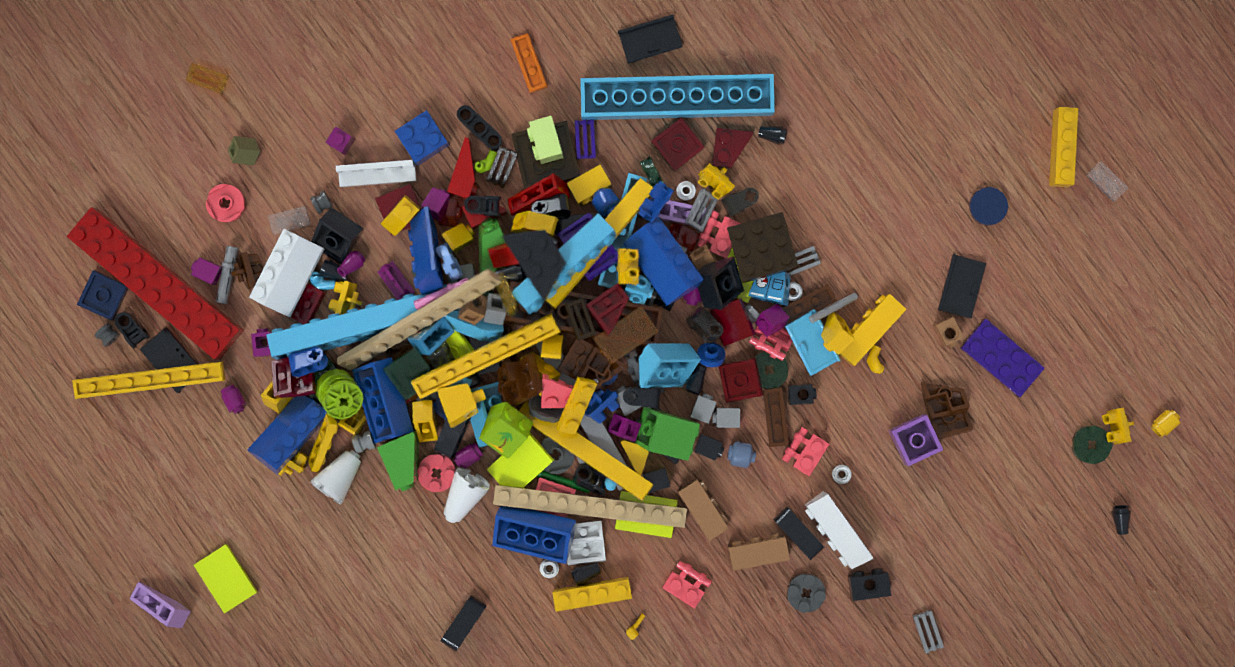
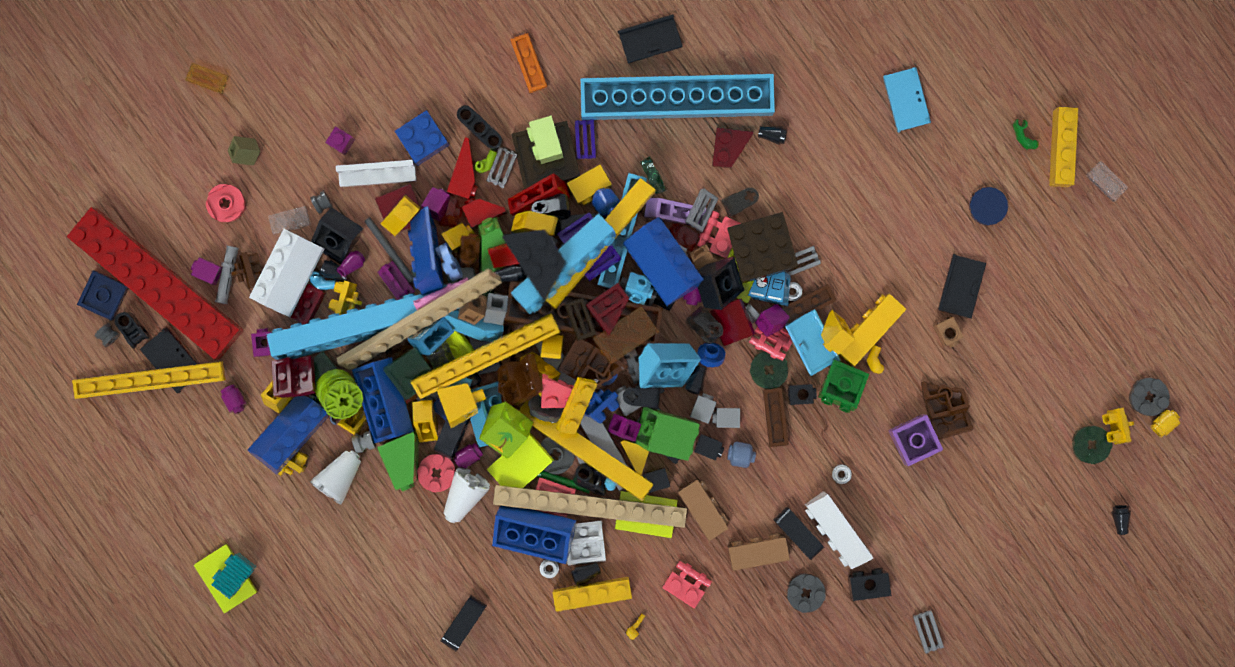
(160, 606): lavender slope -> none
(233, 575): none -> teal brick
(306, 361): blue piece -> none
(322, 443): yellow plate -> none
(389, 249): none -> dark grey bar
(470, 251): none -> reddish brown hips
(485, 205): black piece -> none
(506, 295): clear yellow tile -> none
(628, 266): yellow hips -> none
(651, 209): blue hinge -> none
(677, 144): dark red plate -> none
(690, 195): white plate -> none
(716, 179): yellow hips -> none
(741, 380): dark red tile -> none
(811, 453): coral plate -> none
(833, 307): light grey bar -> none
(843, 386): none -> green plate
(905, 101): none -> medium azure door
(1002, 358): dark purple plate -> none
(1022, 139): none -> green piece
(1139, 392): none -> dark grey plate

